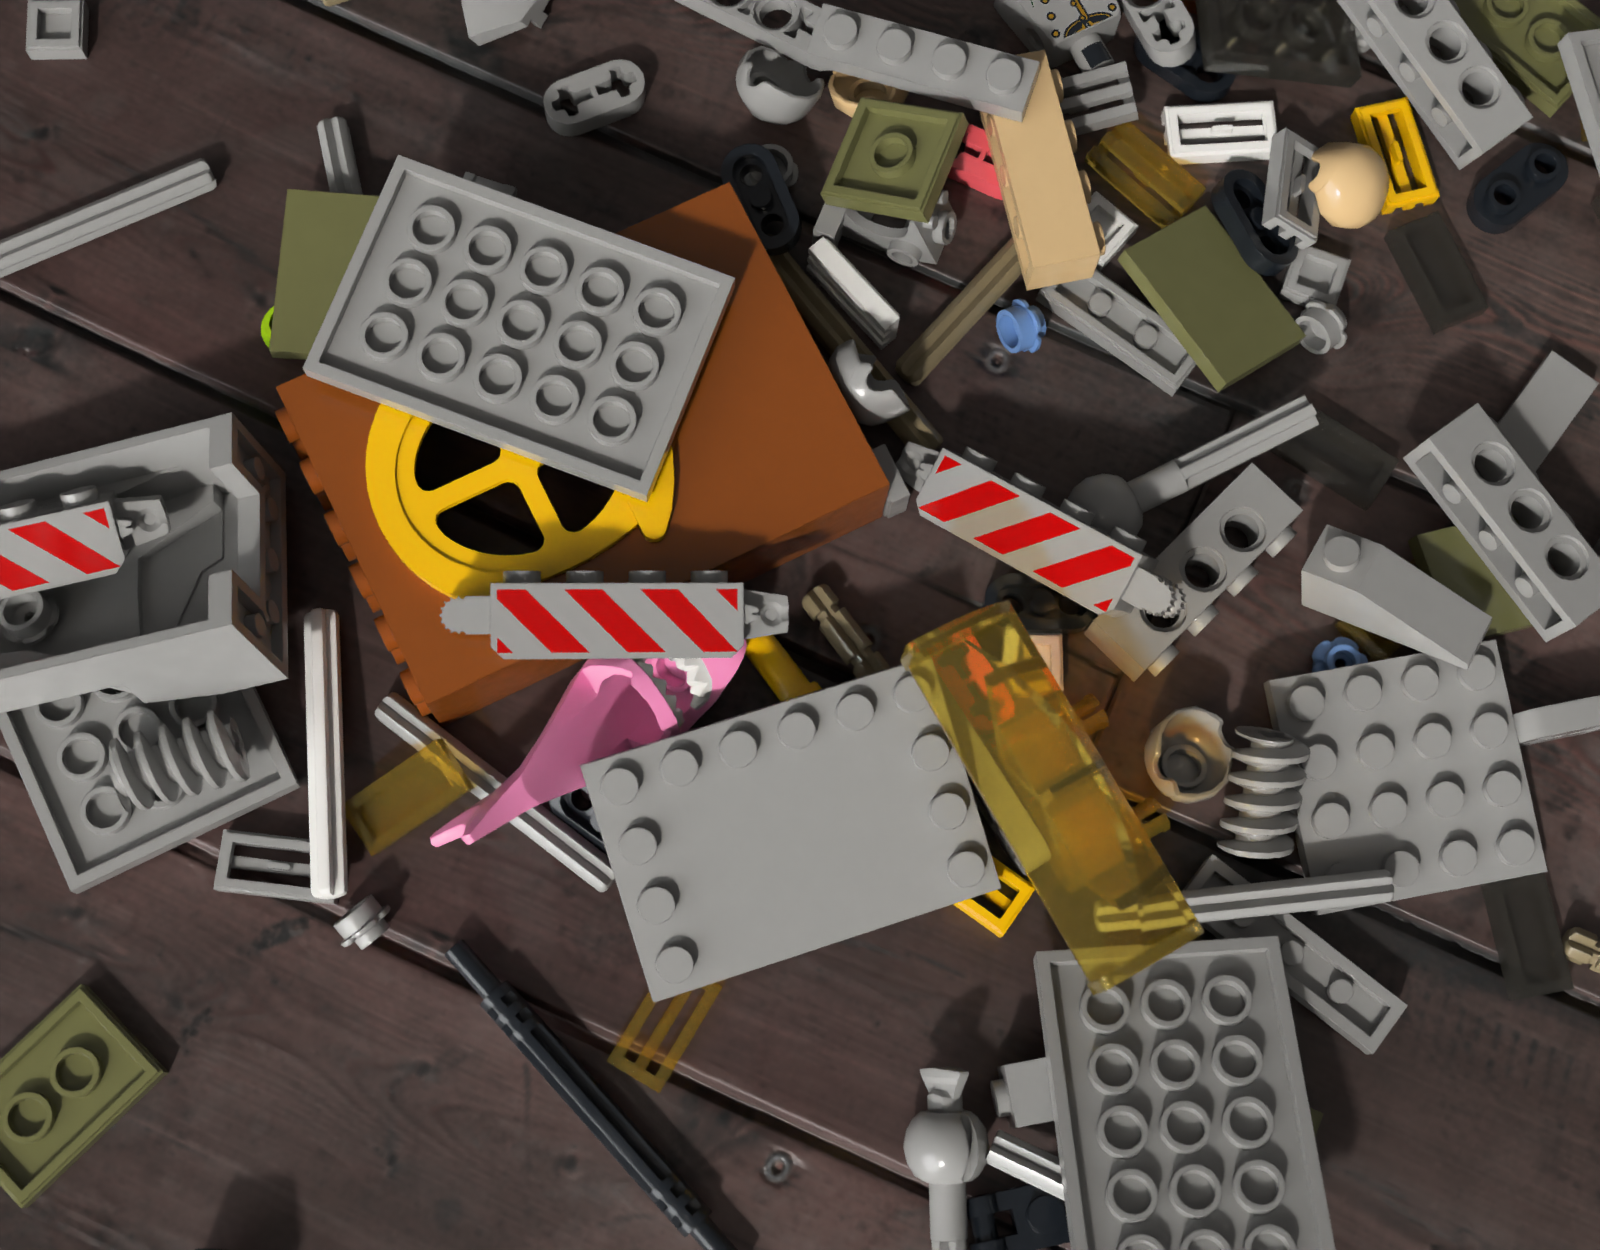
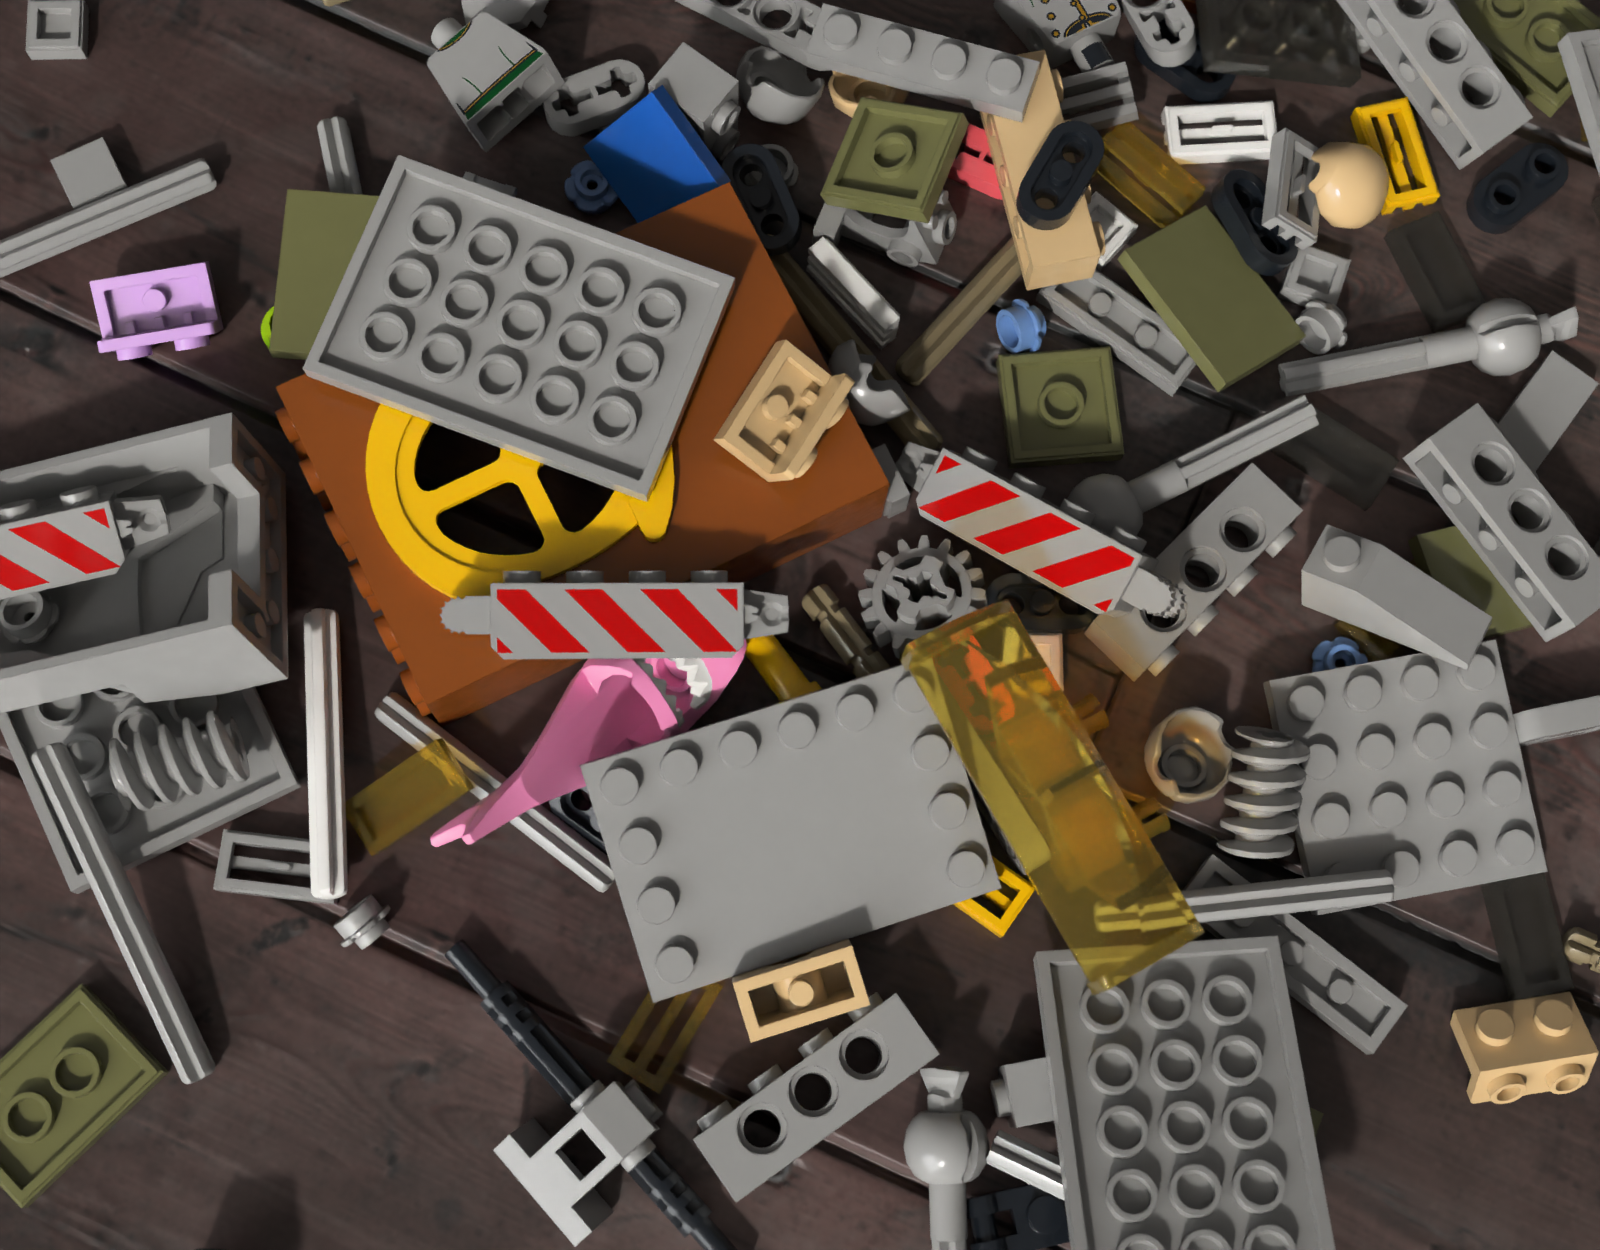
(88, 173): none -> light grey tile
(123, 912): none -> light grey axle
(155, 309): none -> lavender bracket
(491, 75): none -> light grey torso
(588, 200): none -> medium blue plate
(618, 1124): none -> light grey tile
(655, 157): none -> blue tile
(704, 96): none -> light grey brick
(784, 414): none -> tan bracket
(800, 990): none -> tan brick
(901, 1051): none -> light grey brick
(913, 577): none -> light grey gear
(1058, 179): none -> black plate
(1059, 407): none -> olive tile
(1498, 339): none -> light grey piece
(1524, 1047): none -> tan bracket

